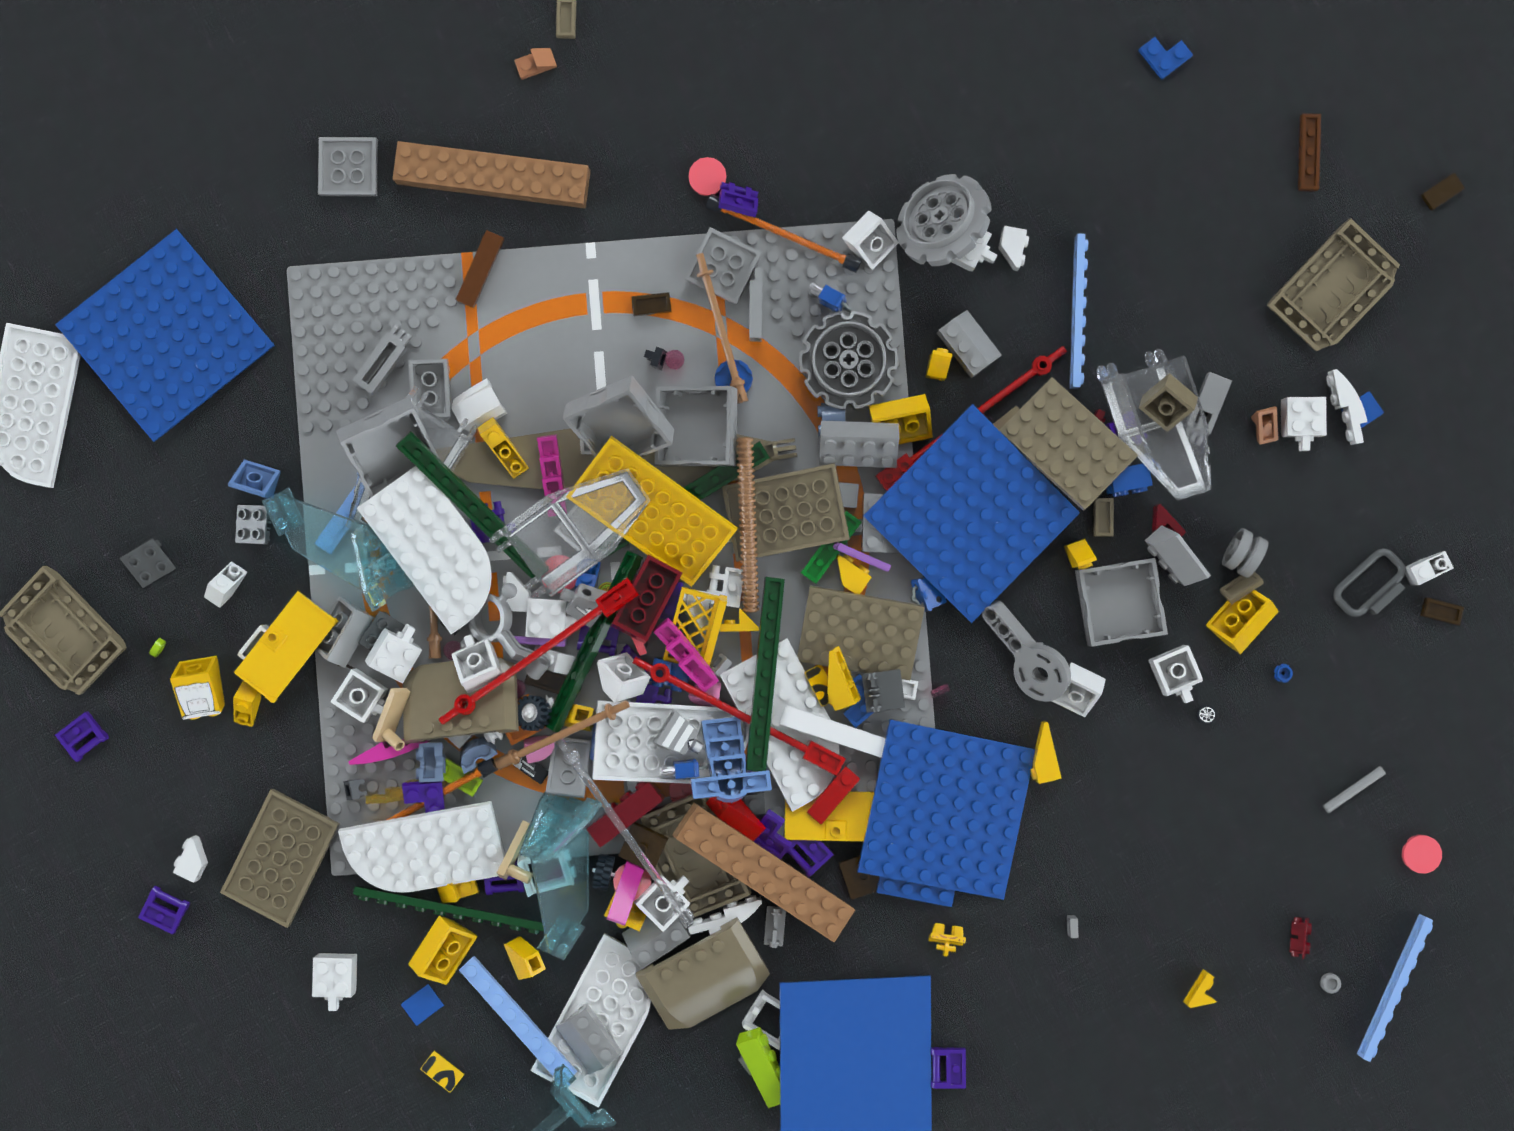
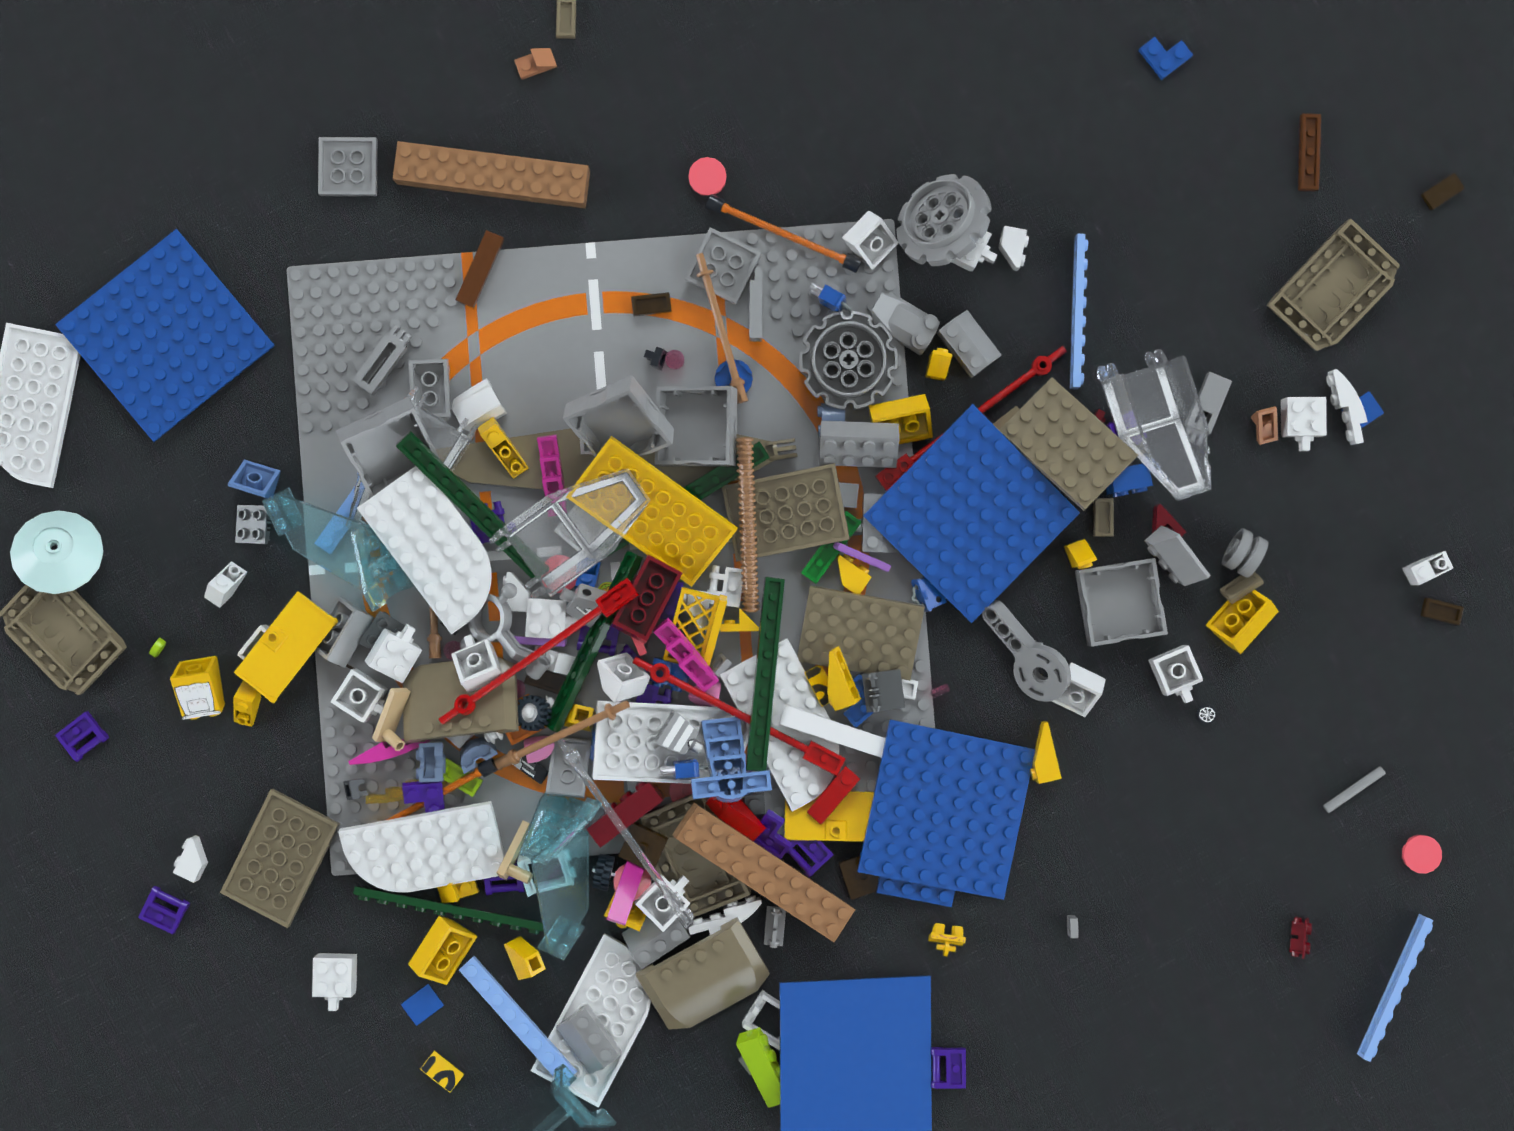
(59, 569): none -> light aqua dish
(148, 562): dark grey hinge -> none
(738, 199): dark purple plate -> none
(905, 322): none -> light grey slope
(1168, 402): dark tan brick -> none
(1197, 995): yellow slope -> none
(1287, 670): blue plate -> none
(1330, 983): light grey tile -> none
(1382, 596): dark grey bar -> none

